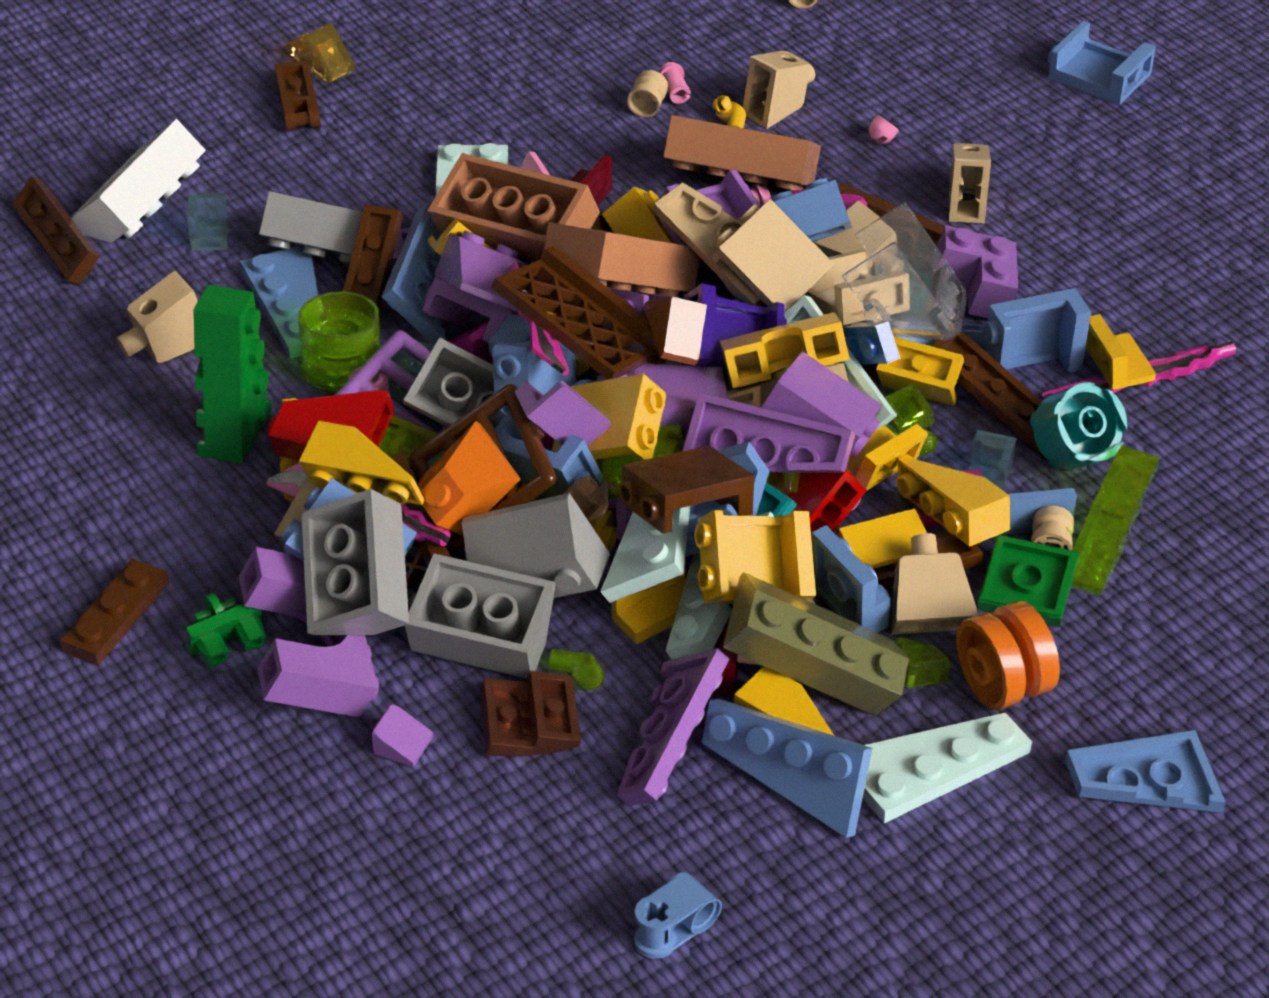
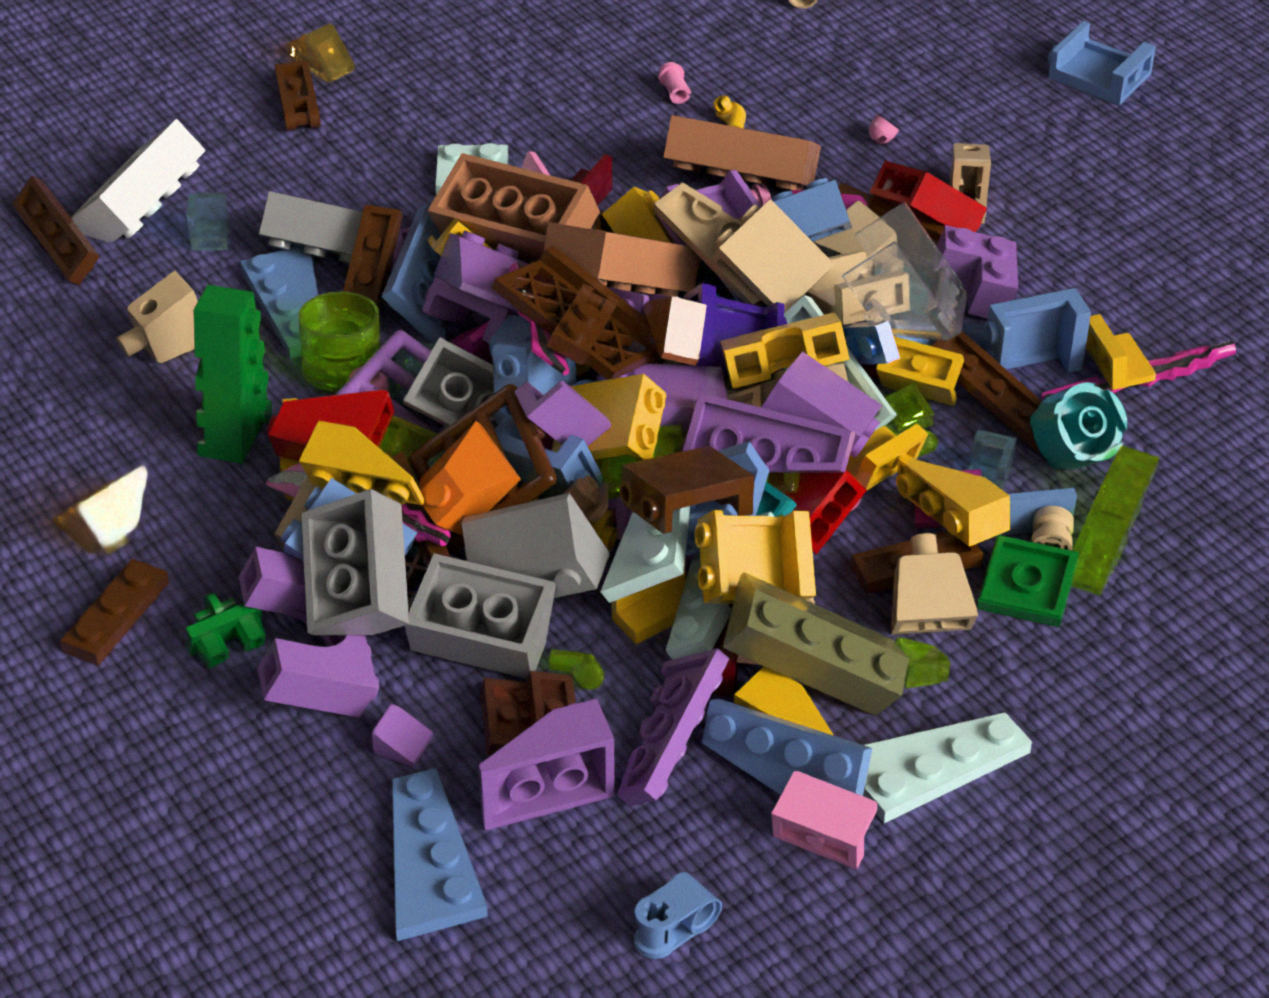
(106, 514): none -> clear yellow slope
(431, 862): none -> medium blue wing
(549, 767): none -> medium lavender slope
(582, 324): none -> reddish brown plate
(647, 93): tan wheel -> none
(775, 86): tan torso -> none
(823, 819): none -> bright pink panel
(847, 583): medium blue plate -> none
(883, 538): yellow panel -> none
(927, 196): none -> red slope
(1007, 655): orange wheel -> none
(1148, 771): medium blue wing -> none

